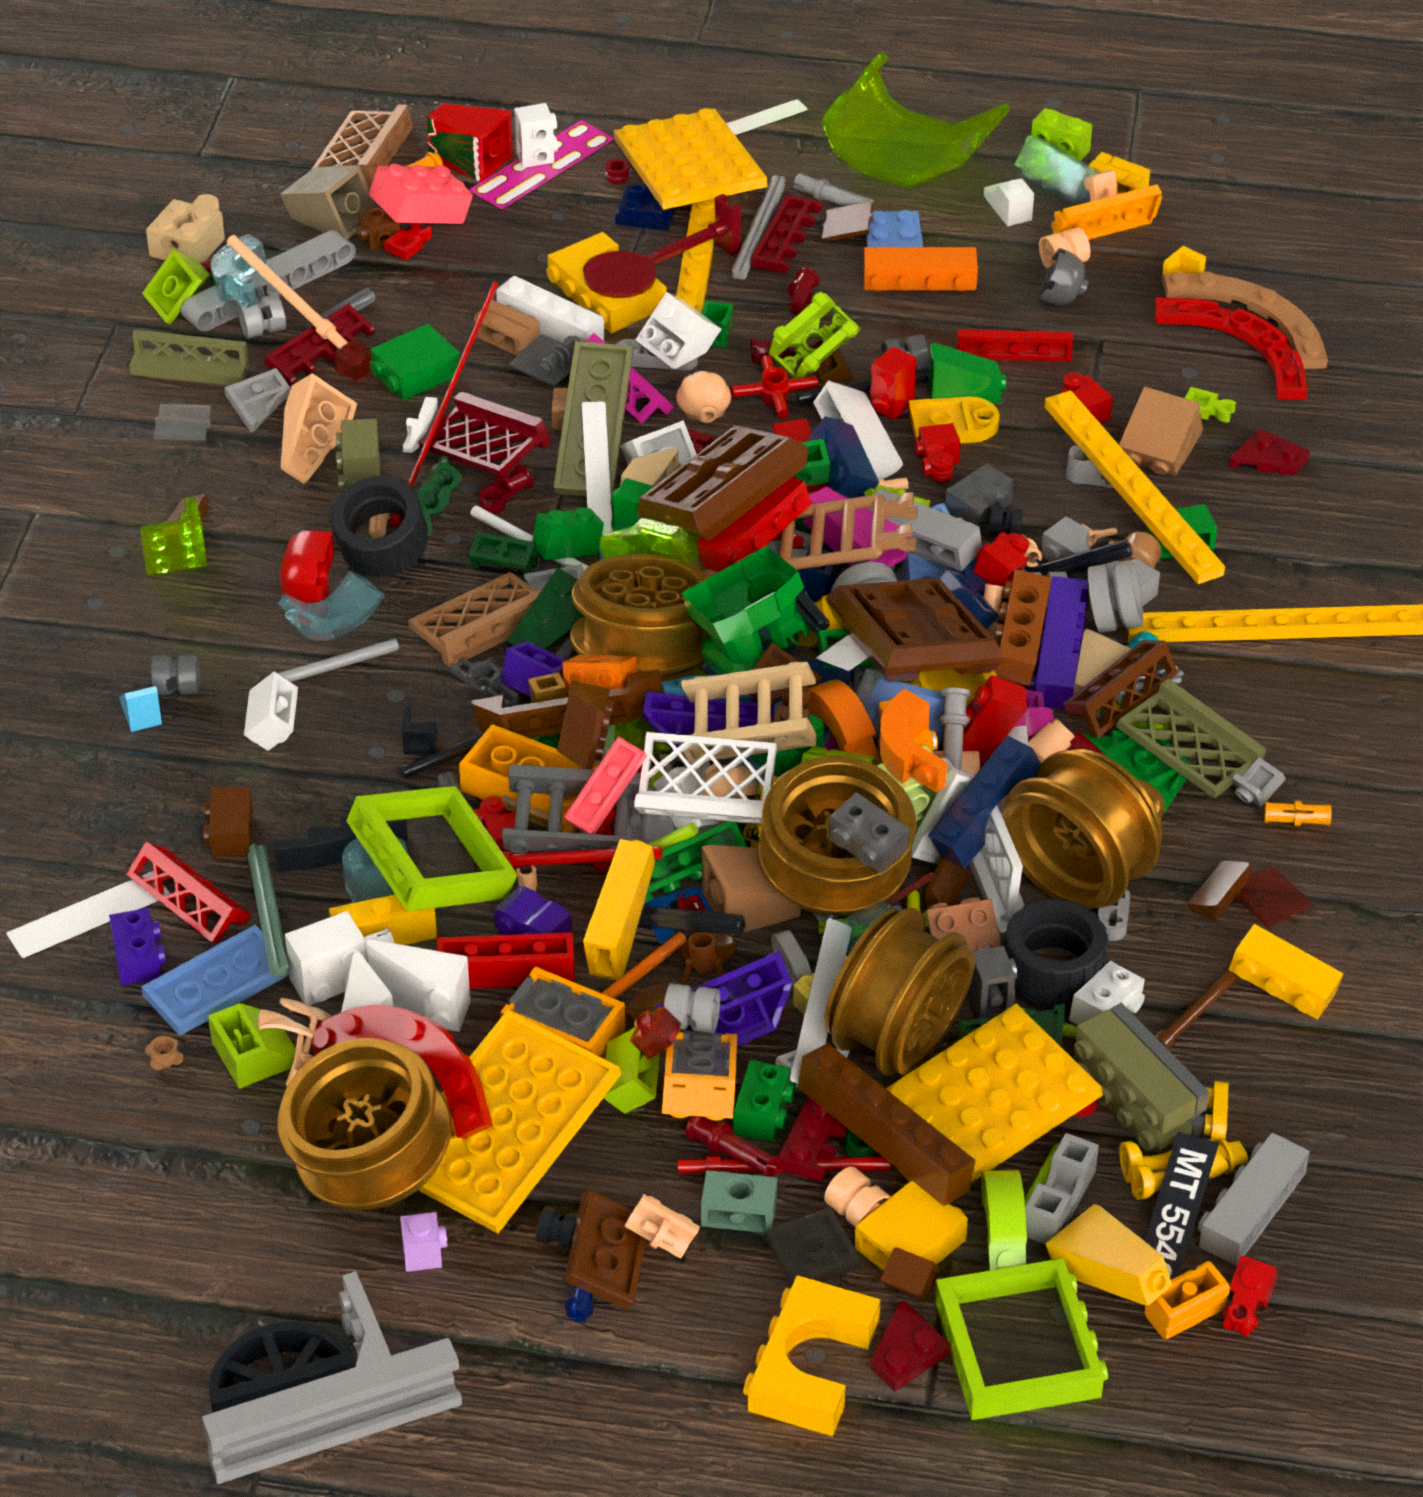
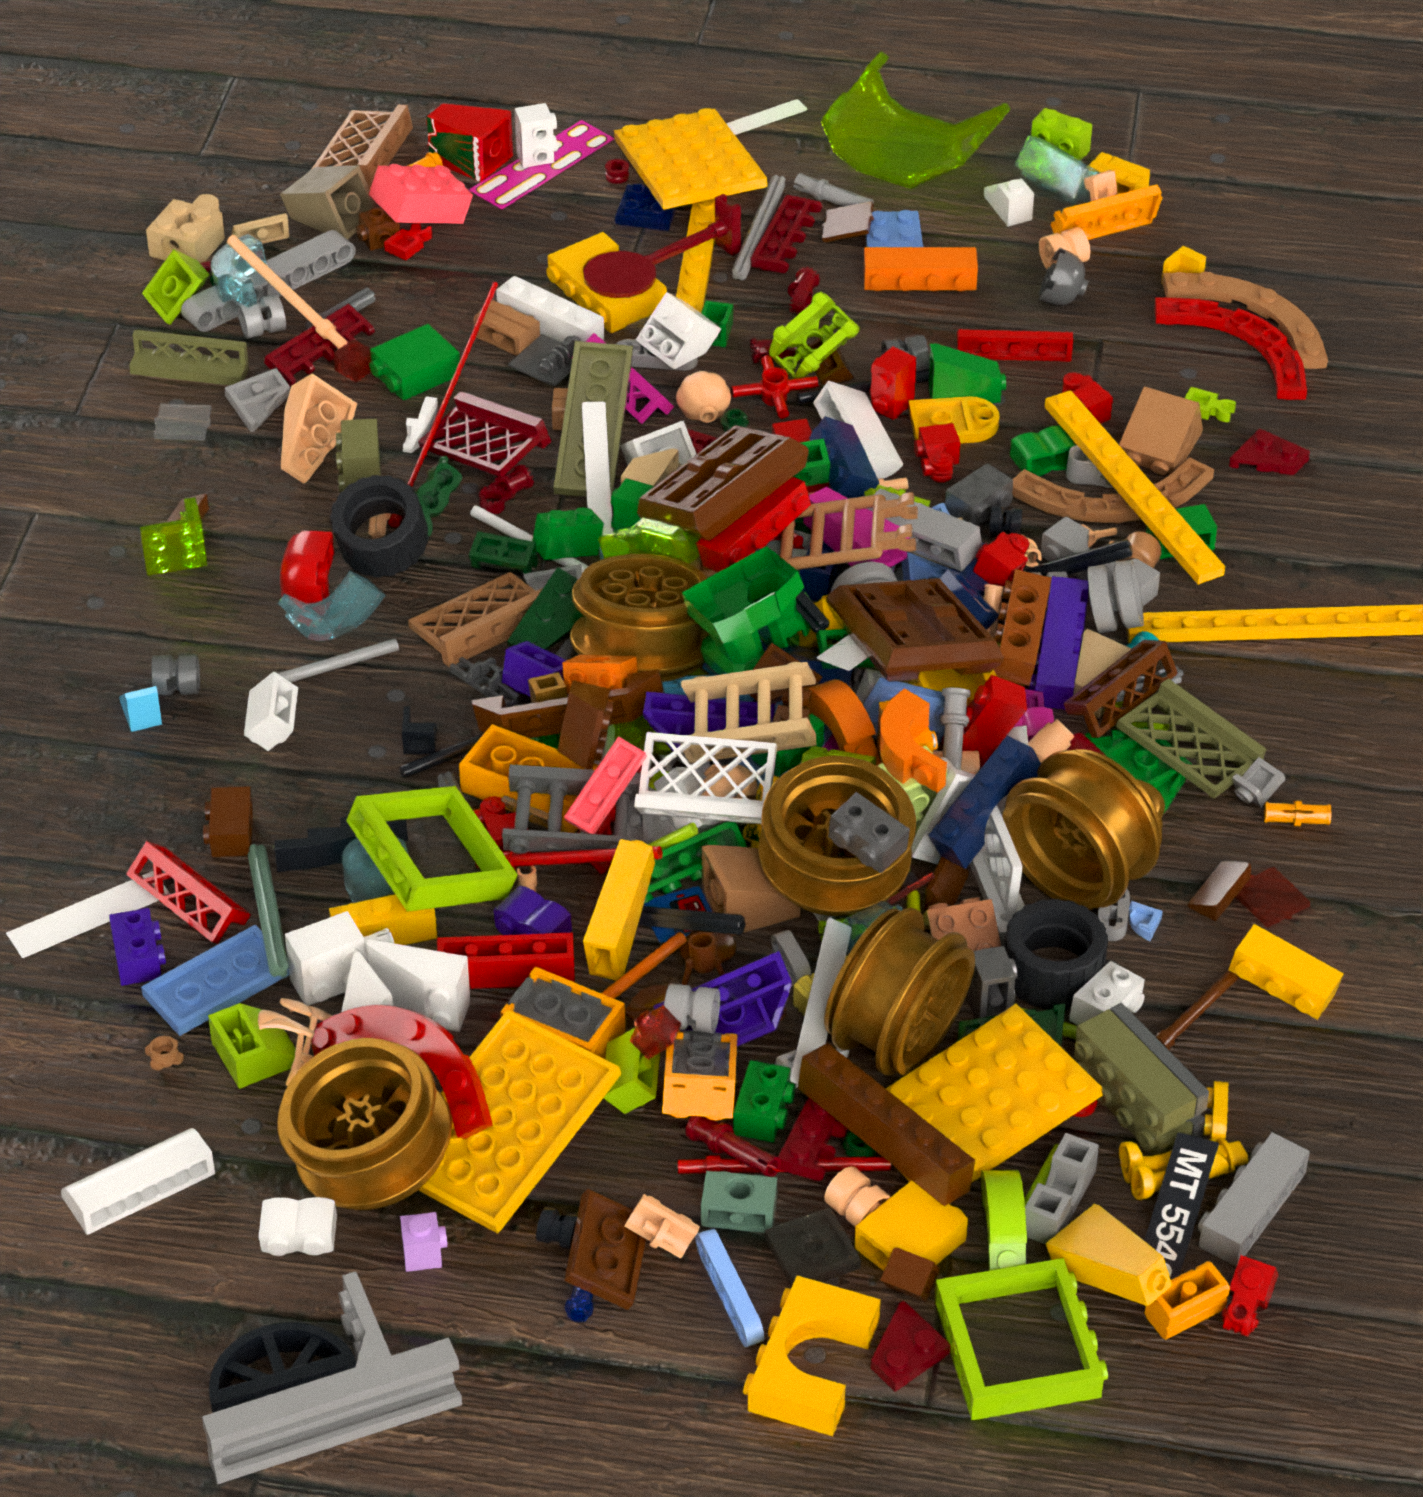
(139, 1180): none -> white brick
(264, 229): none -> tan slope
(297, 1226): none -> white brick
(729, 1287): none -> light blue beam
(734, 417): none -> dark green plate
(1042, 450): none -> green brick
(1111, 508): none -> medium nougat plate
(1144, 919): none -> light blue tile

